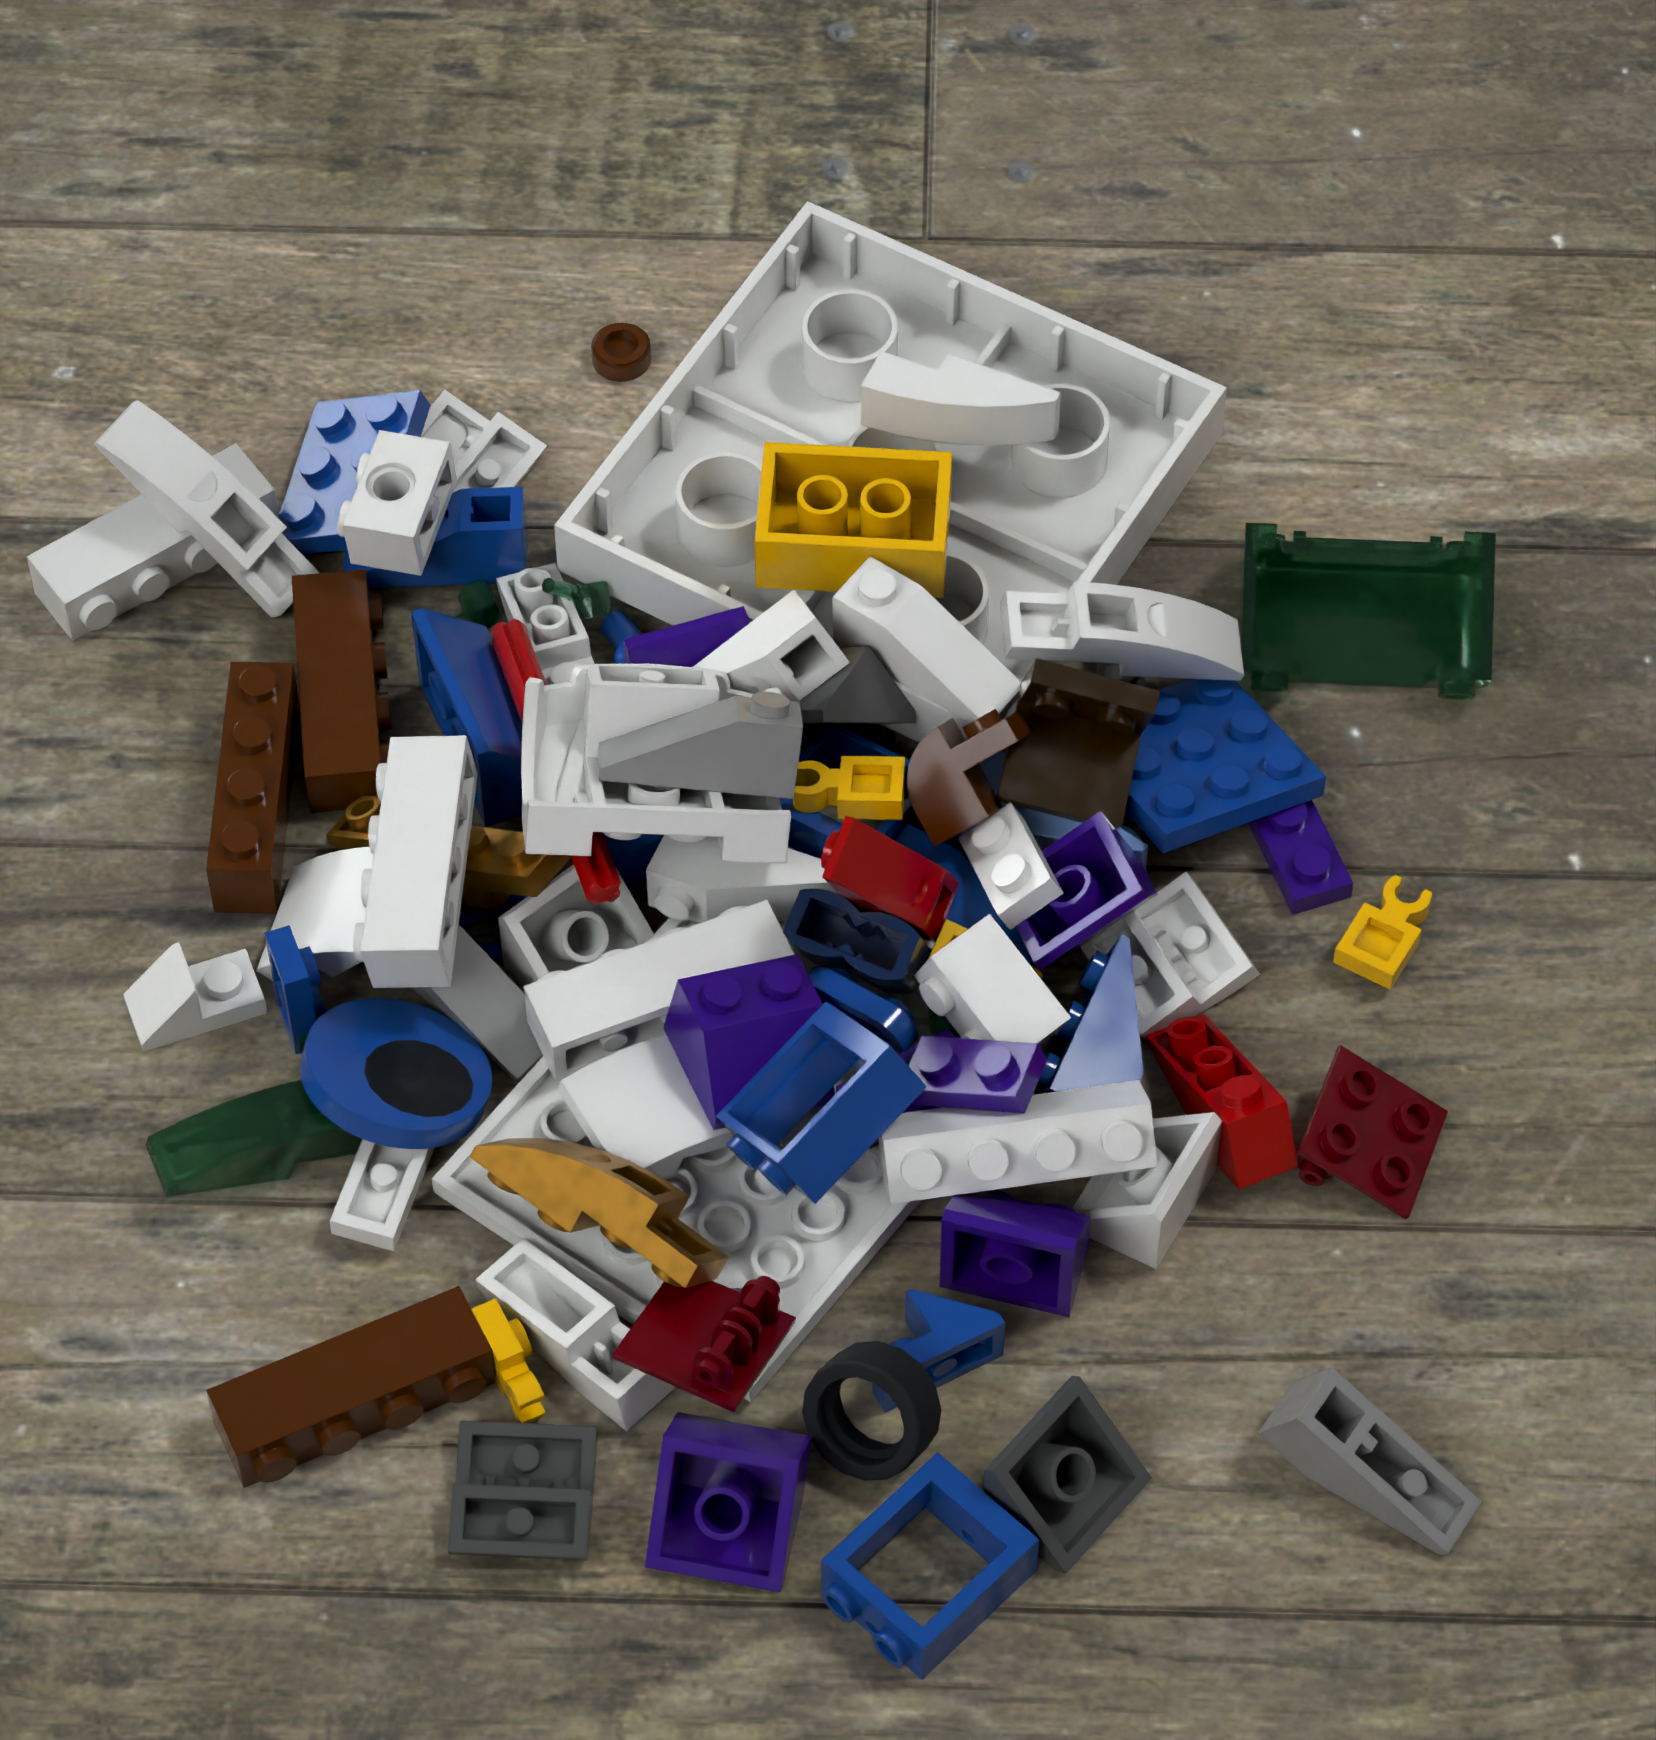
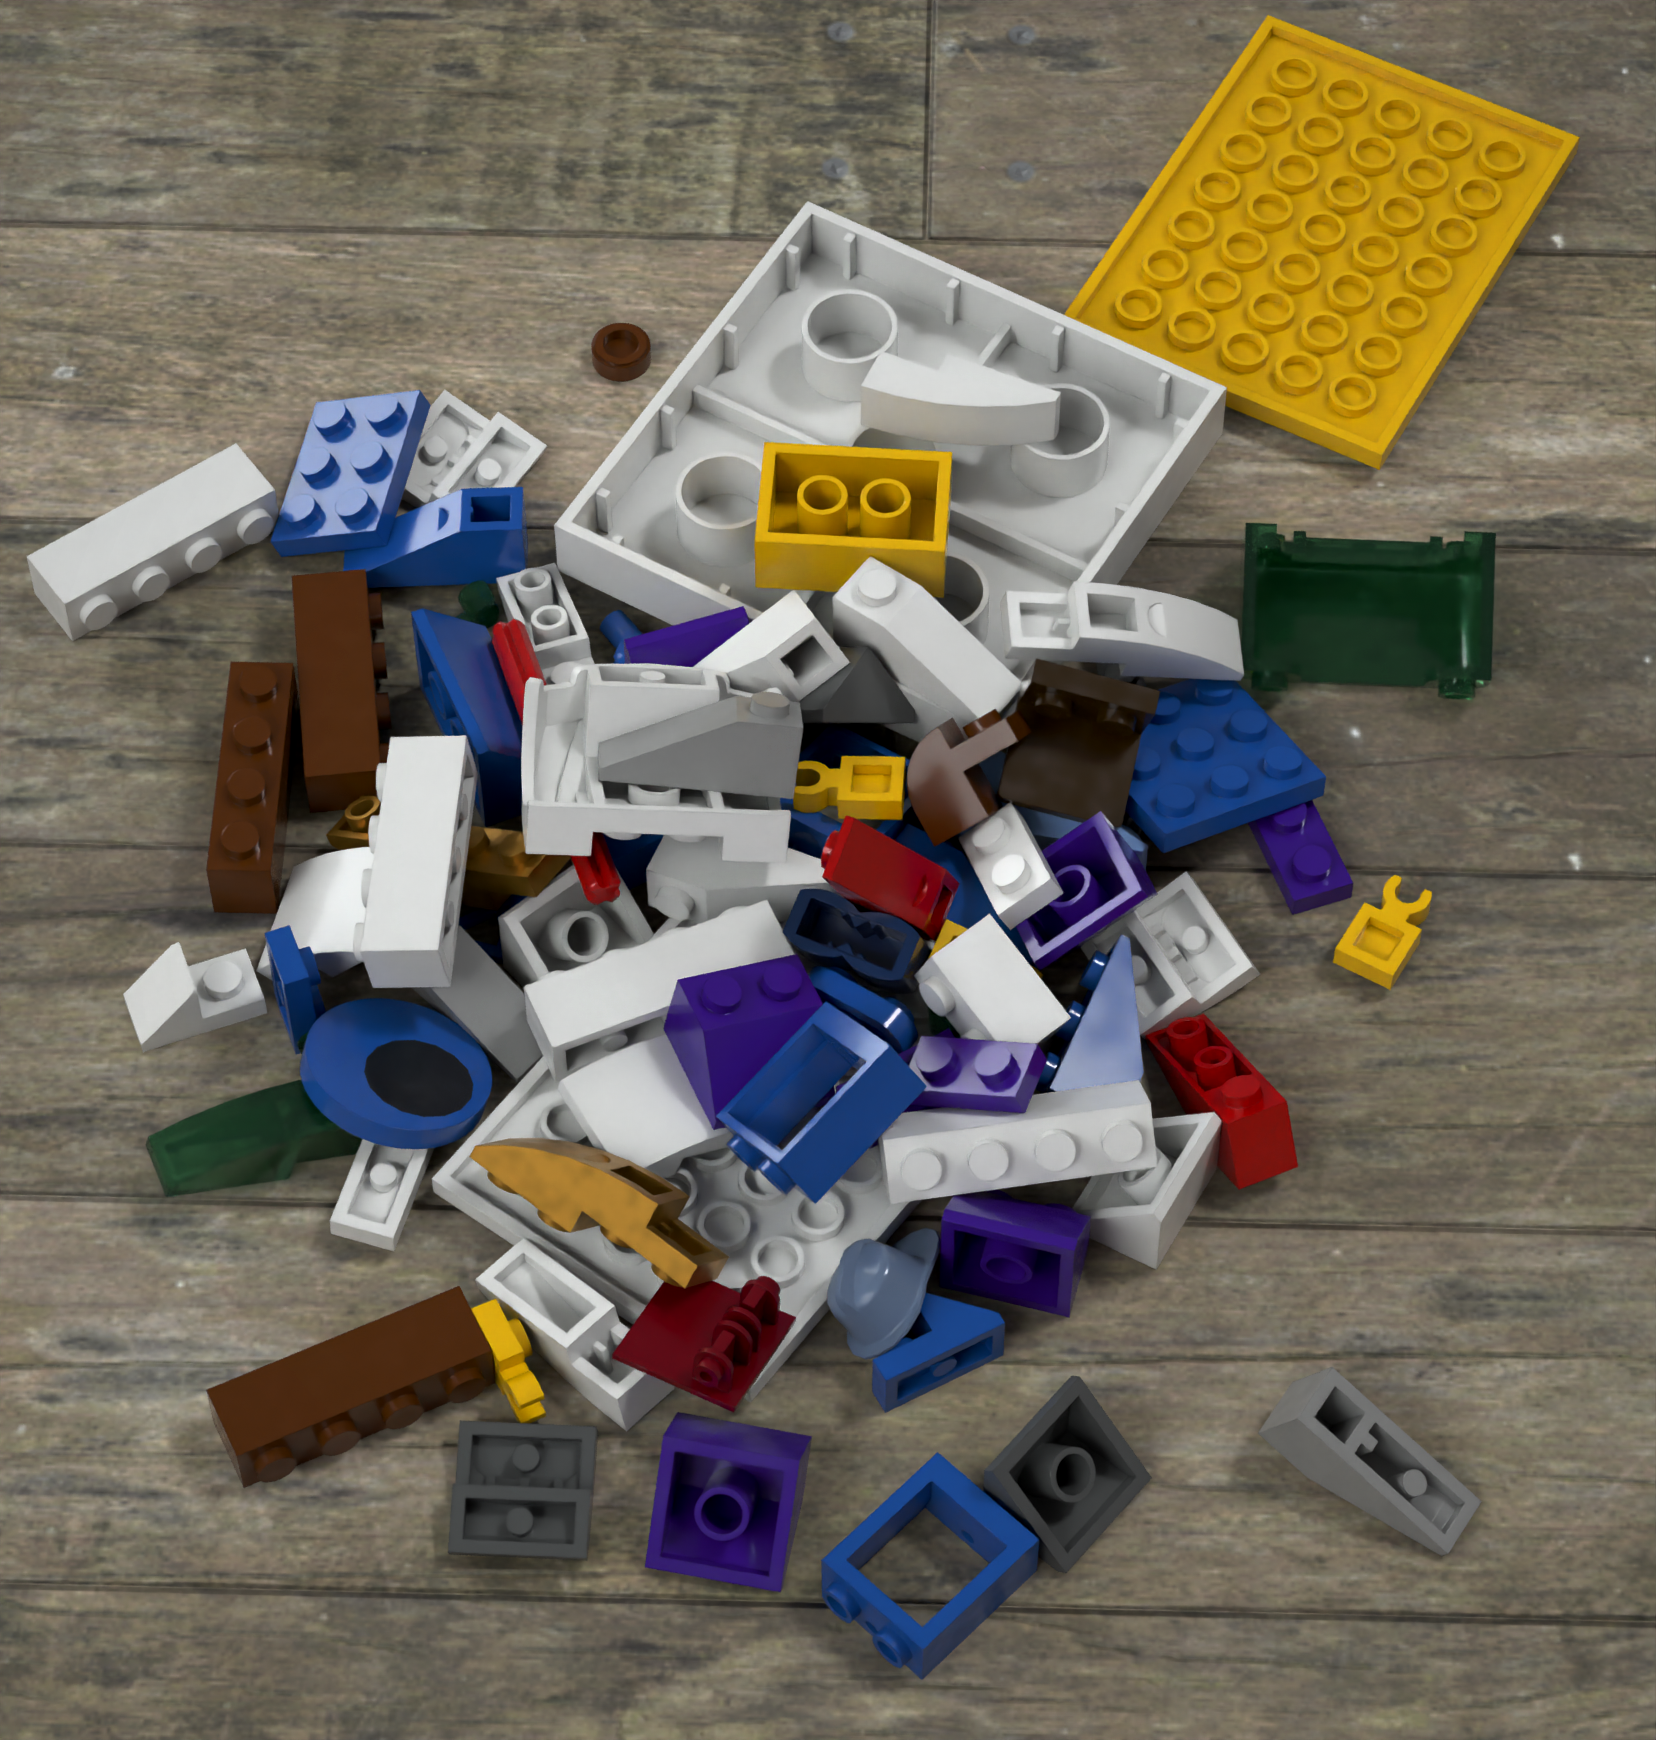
(207, 502): white slope -> none
(398, 502): white brick -> none
(589, 599): clear green hand -> none
(842, 1442): black tyre -> none
(881, 1290): none -> sand blue piece
(1325, 237): none -> yellow plate
(1370, 1133): dark red hinge -> none

